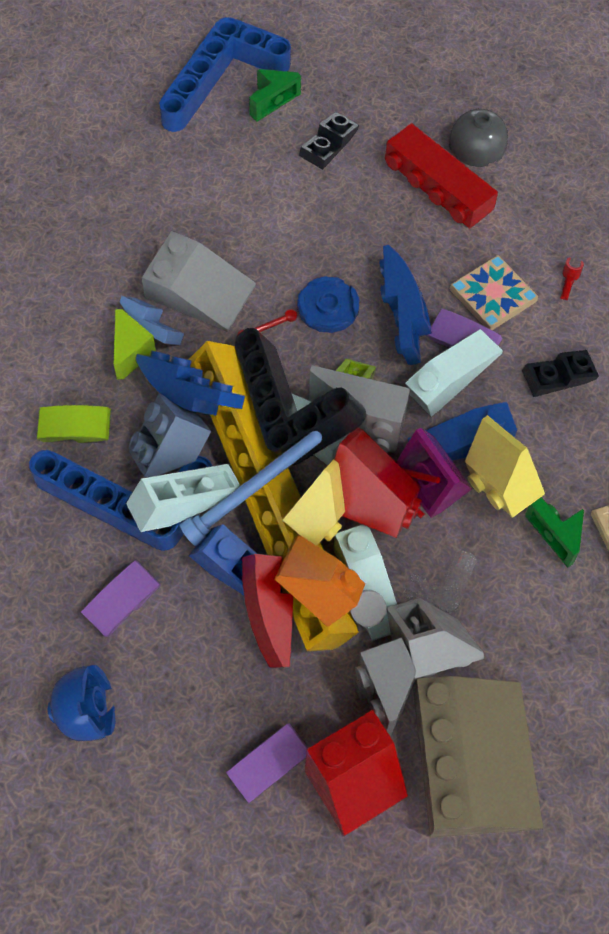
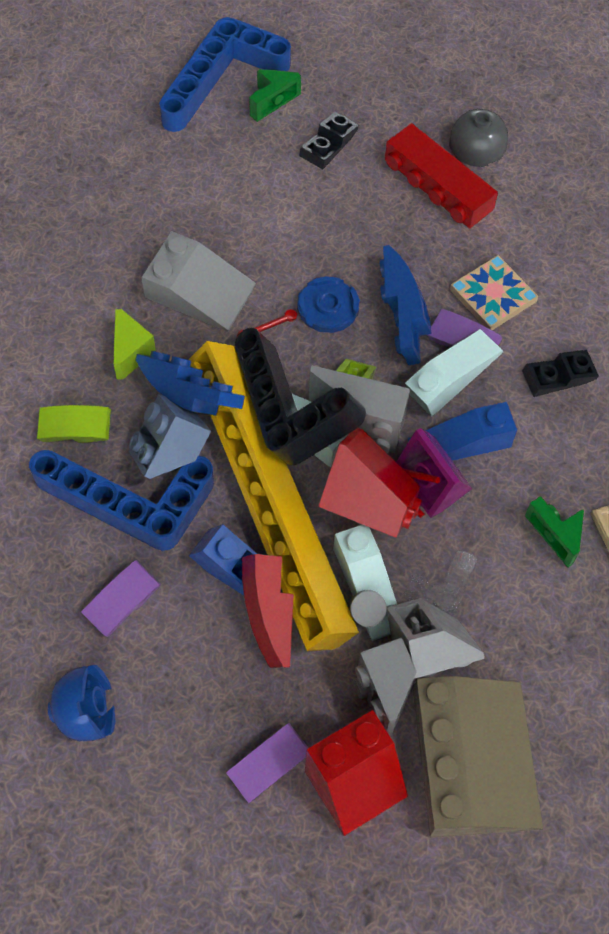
(149, 317): medium blue slope -> none
(179, 495): light aqua slope -> none
(197, 527): medium blue piece -> none
(319, 581): orange slope -> none
(320, 507): light yellow slope -> none
(502, 469): light yellow slope -> none
(570, 274): red hand -> none

